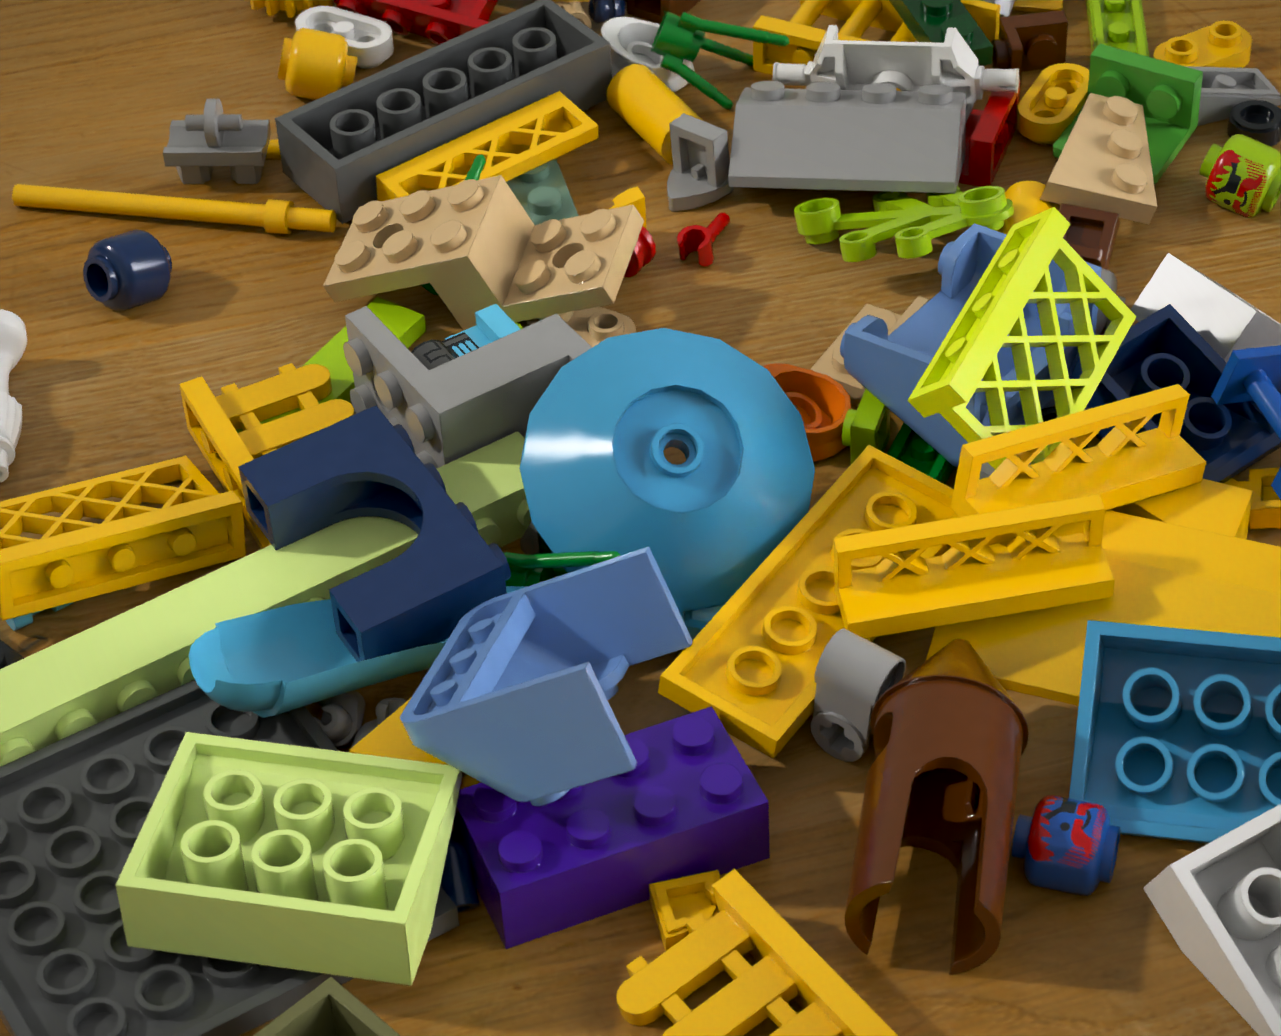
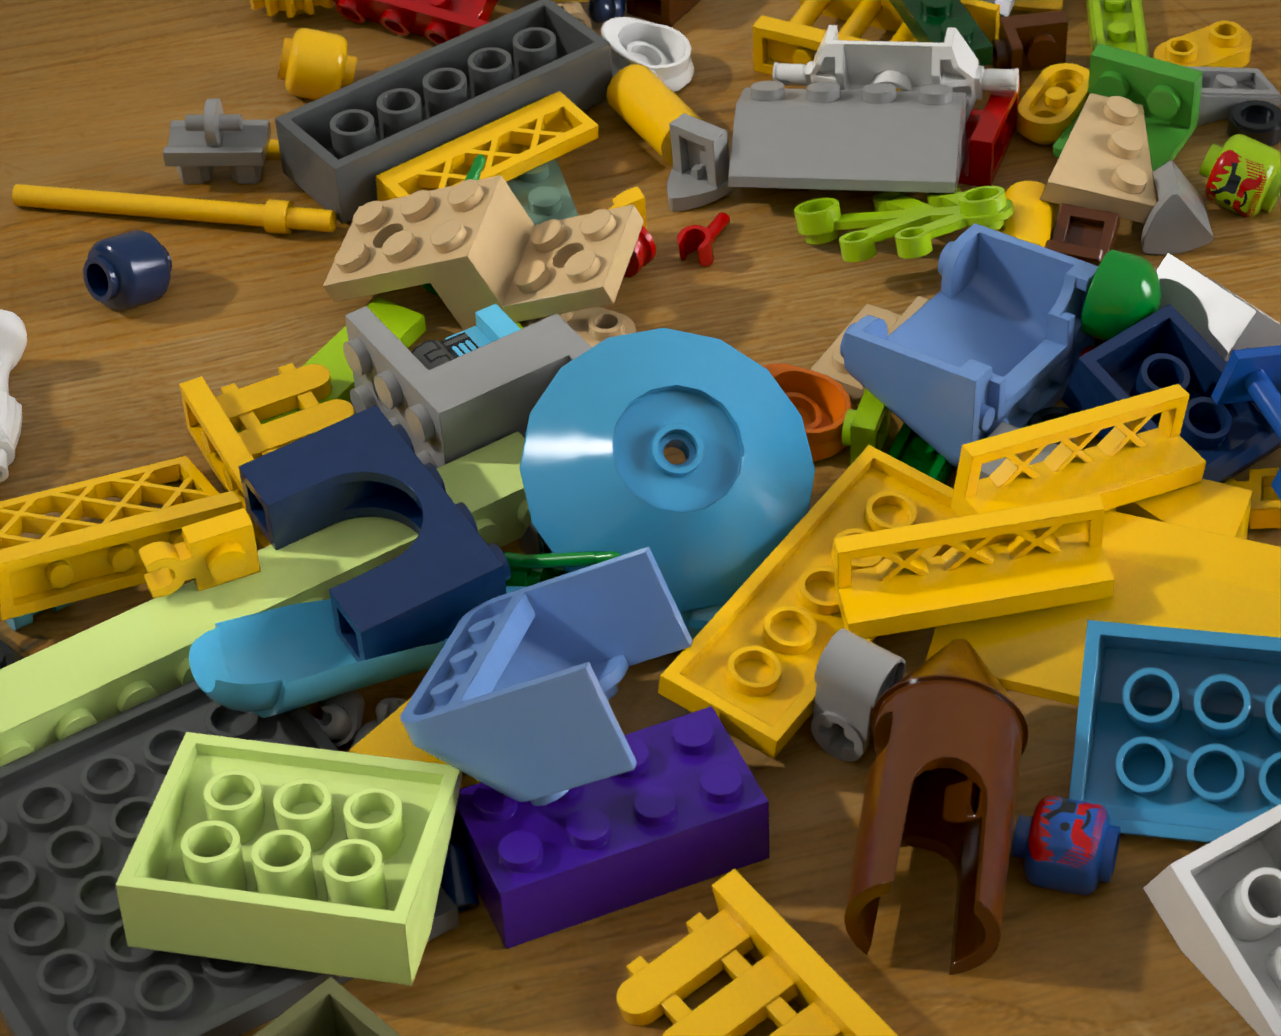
(210, 555): none -> yellow plate
(366, 37): white plate -> none
(680, 900): yellow tile -> none
(683, 38): green plant -> none
(997, 310): neon yellow fence -> none
(1120, 295): none -> green hair
(1178, 218): none -> light grey tile

